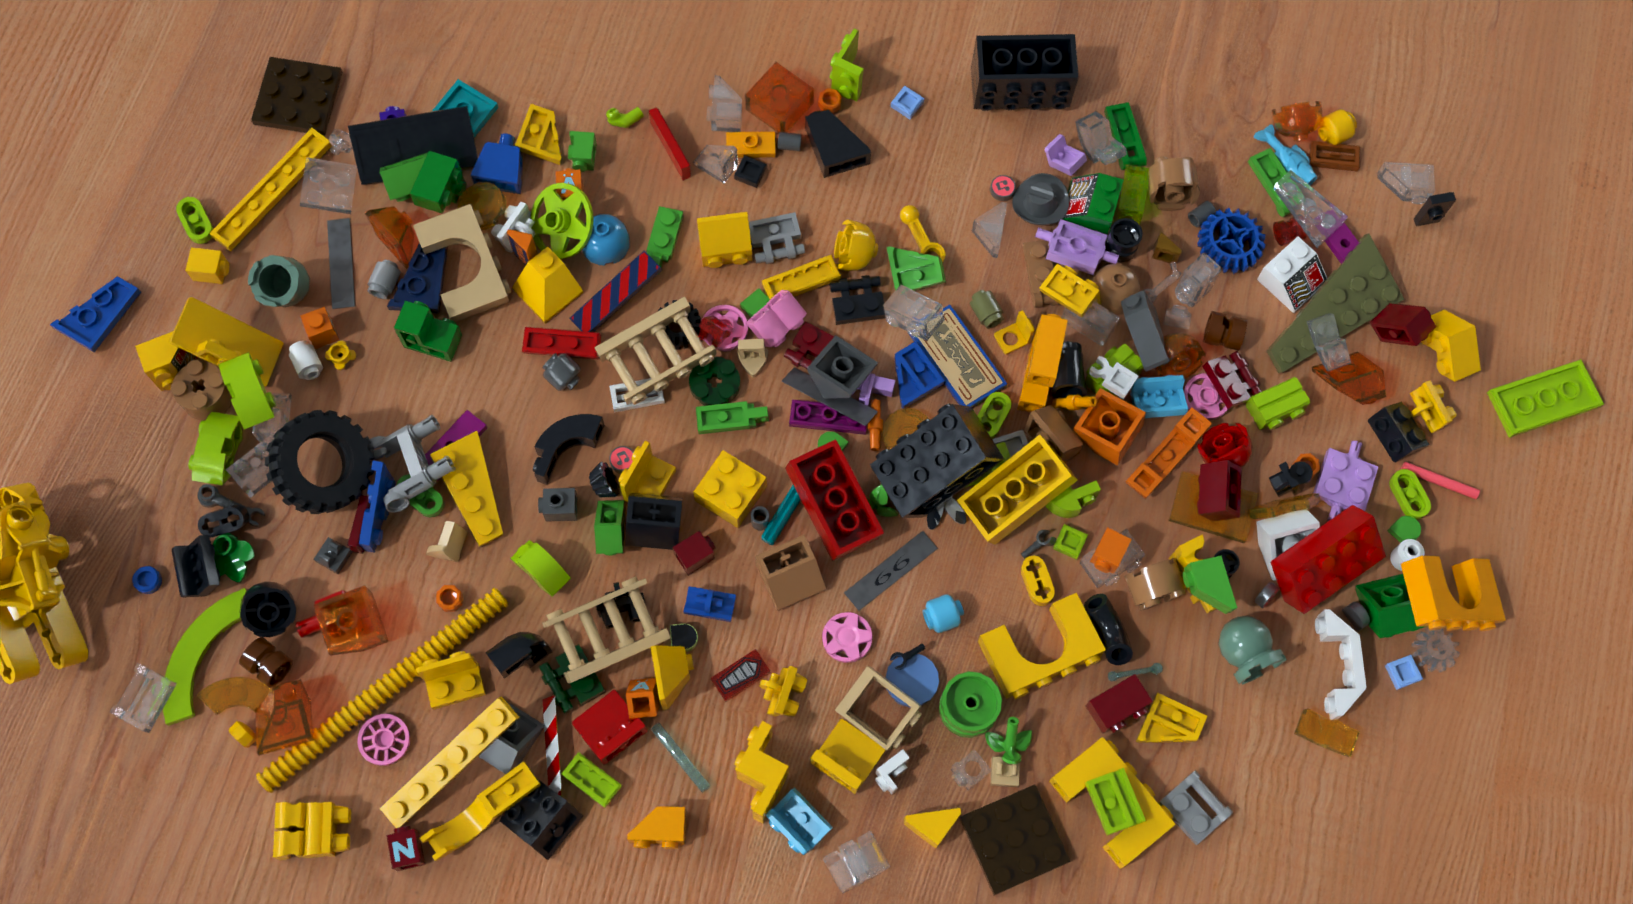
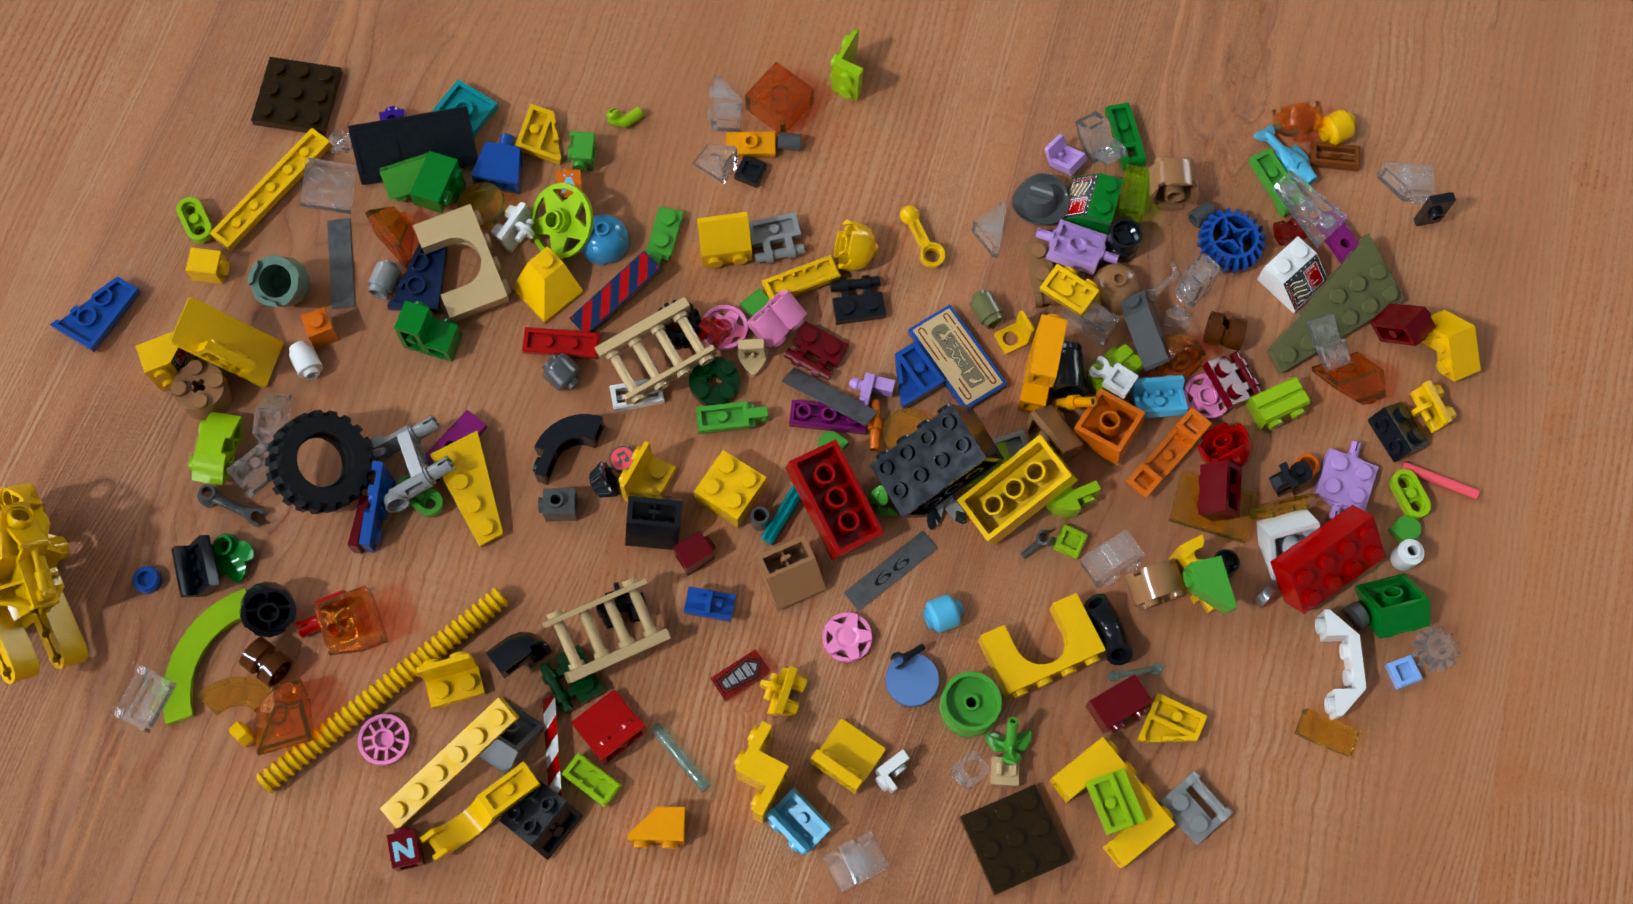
(221, 516): black beam -> none
(247, 390): lime brick -> none
(319, 832): yellow hips -> none
(333, 555): dark grey tile -> none
(335, 350): yellow plate -> none
(449, 598): orange tile -> none
(450, 543): tan tile -> none
(522, 245): orange slope -> none
(541, 567): lime brick -> none
(609, 527): bright green slope -> none
(642, 698): orange brick -> none
(670, 143): red tile -> none
(671, 672): yellow slope -> none
(683, 635): black tile -> none
(830, 100): orange tile -> none
(834, 144): black slope -> none
(840, 369): dark grey slope -> none
(856, 693): tan window -> none
(907, 102): light blue tile -> none
(913, 312): clear brick -> none
(915, 269): bright green wing -> none
(932, 825): yellow slope -> none
(995, 418): lime plate -> none
(1002, 188): tile -> none
(1024, 71): black brick -> none
(1032, 583): yellow beam -> none
(1110, 551): orange brick -> none
(1166, 250): pearl gold slope -> none
(1248, 645): sand green tile -> none
(1436, 607): light orange arch -> none
(1545, 398): lime tile -> none

